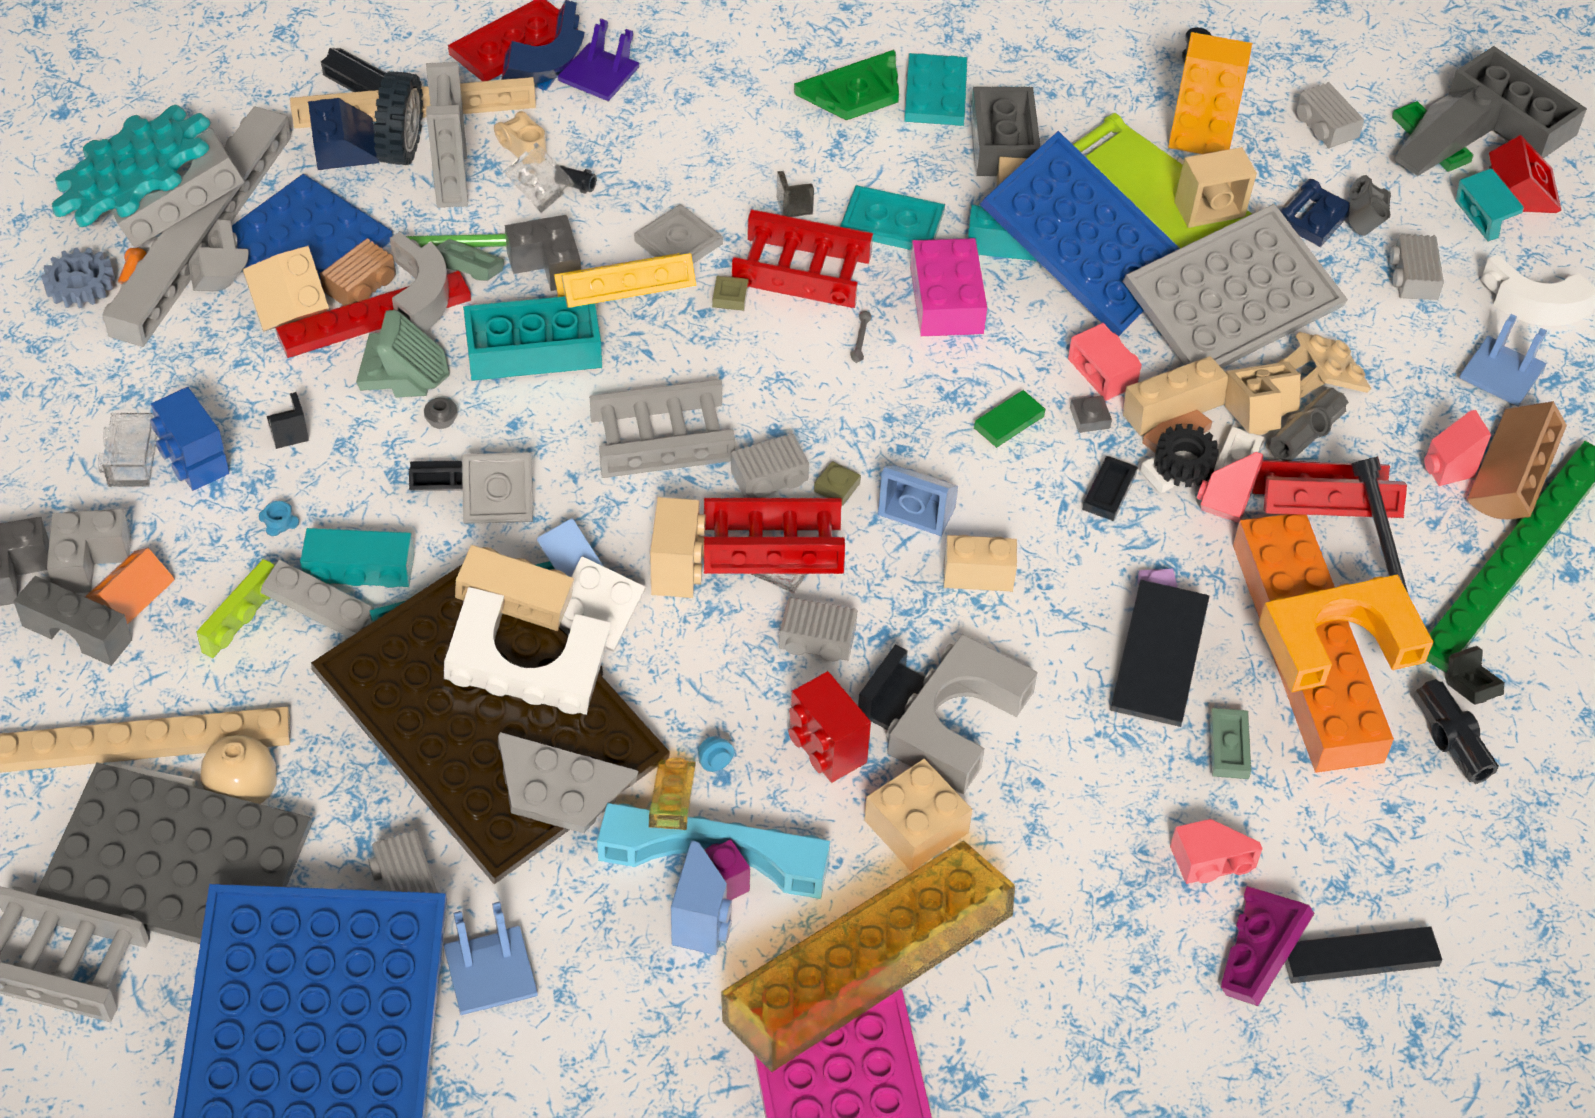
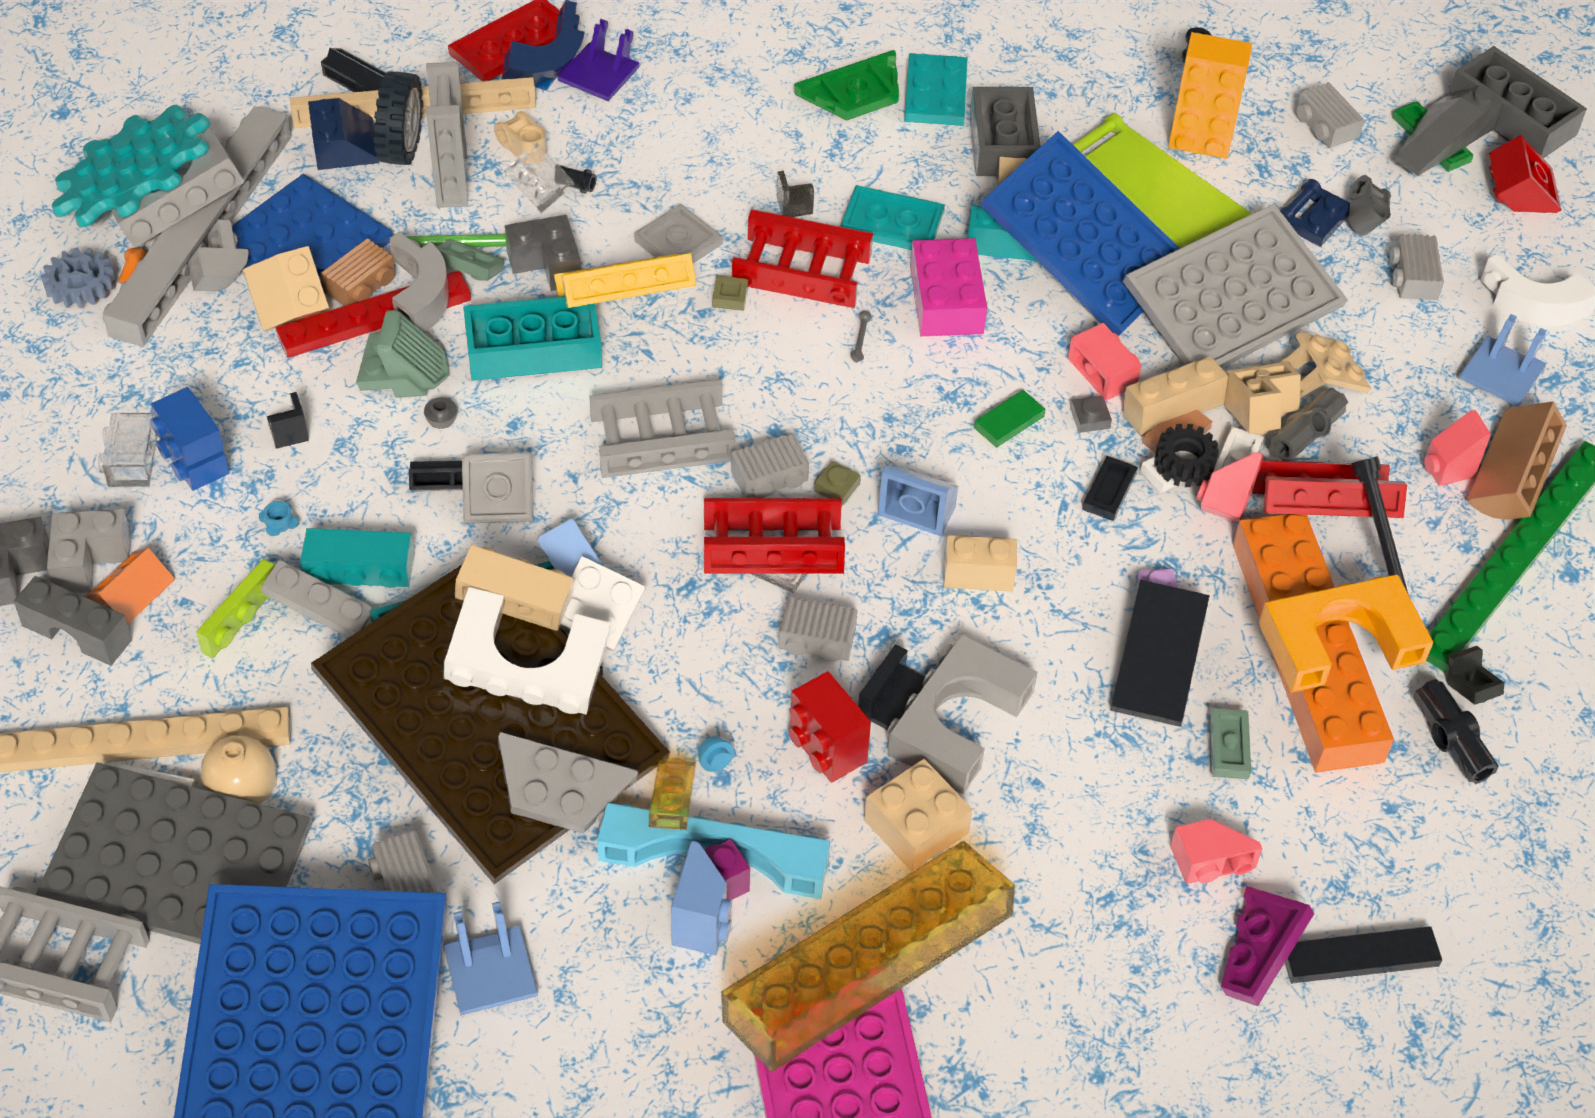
(677, 547): tan brick -> none
(1215, 187): tan brick -> none
(1487, 202): teal panel -> none

